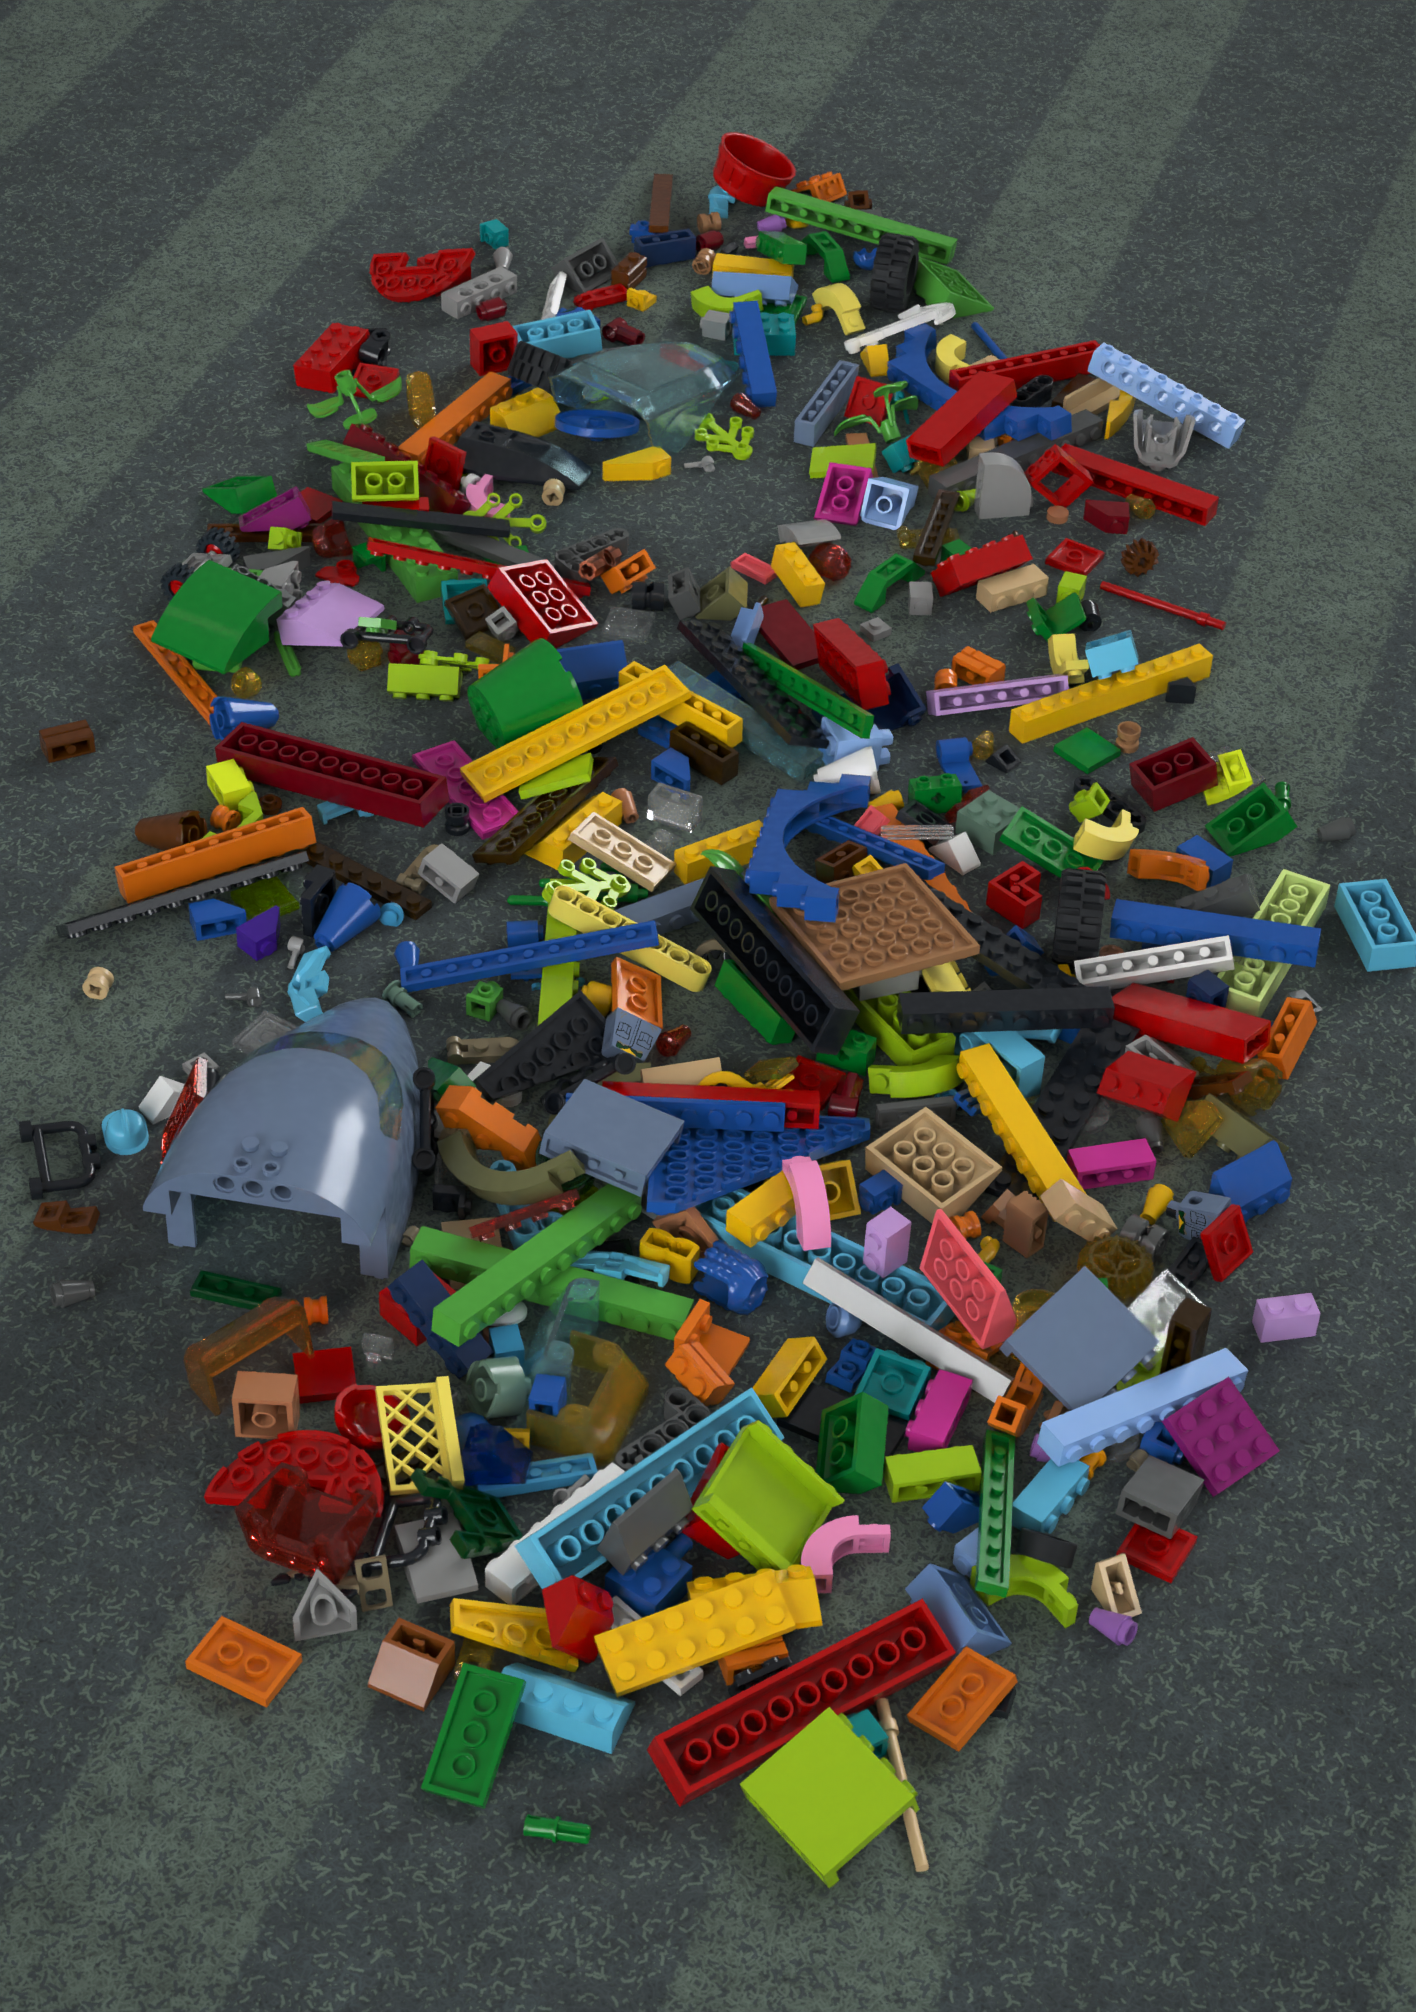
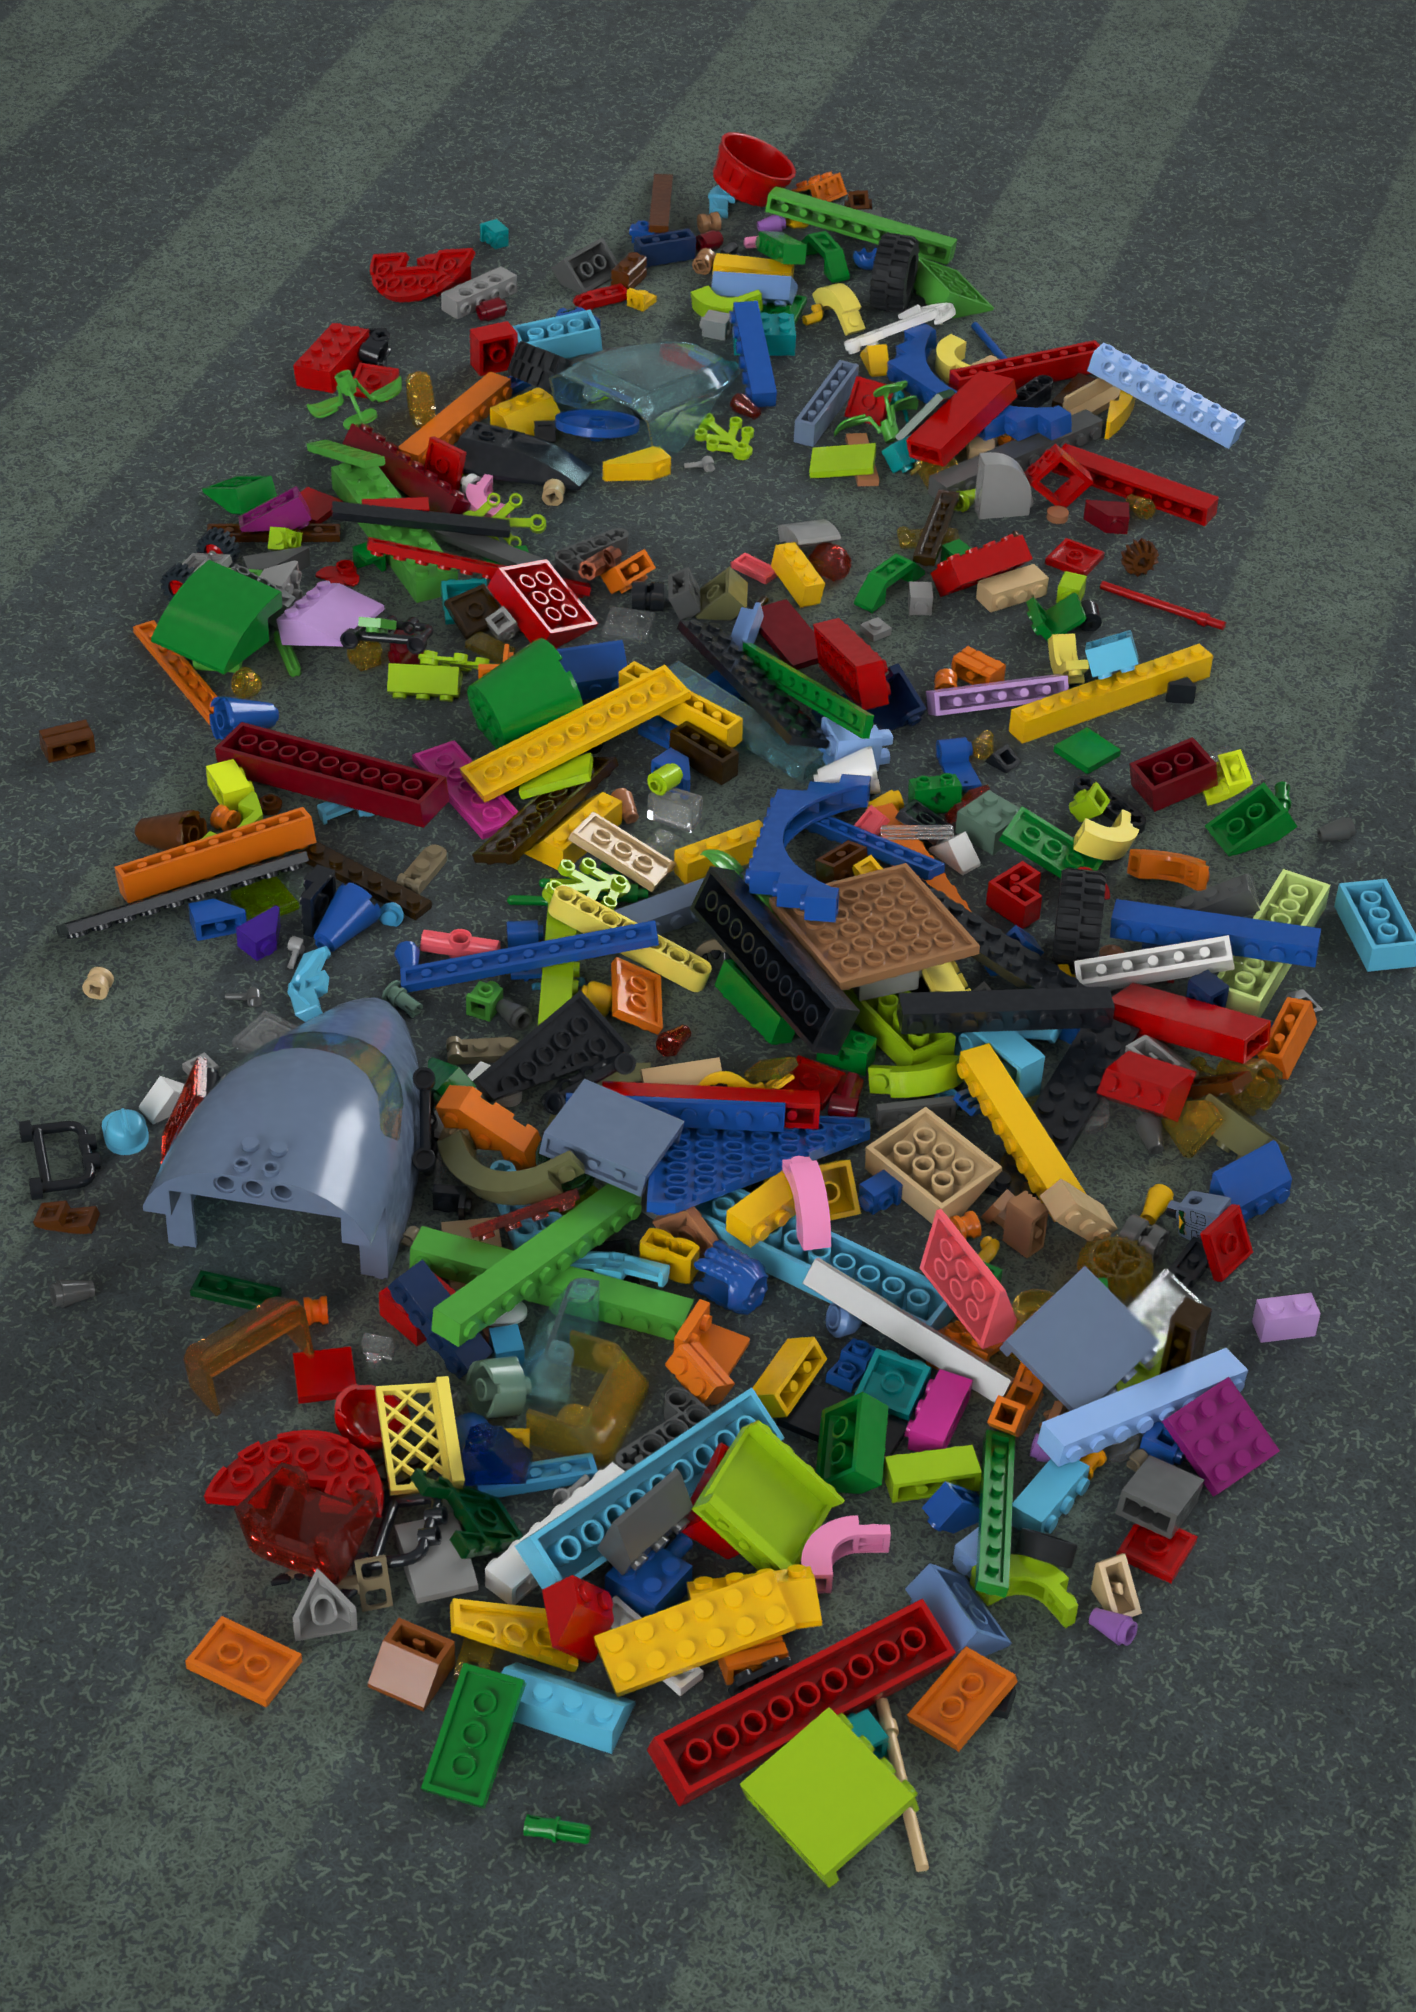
(265, 1404): nougat brick -> none
(331, 540): clear red hair -> none
(384, 481): lime slope -> none
(448, 873): light grey brick -> none
(456, 943): none -> coral piece
(457, 819): black wheel -> none
(502, 257): light grey cone -> none
(545, 430): none -> black plate
(548, 1394): blue slope -> none
(554, 296): white tile -> none
(621, 331): dark red piece -> none
(629, 1035): sand blue torso -> none
(665, 778): none -> lime brick
(843, 493): dark pink slope -> none
(886, 1242): lavender brick -> none
(887, 502): light blue hips -> none
(925, 413): none -> tile
(1112, 1163): dark pink brick -> none
(1126, 739): medium nougat wheel -> none
(1161, 440): light grey piece -> none
(1218, 862): blue brick -> none

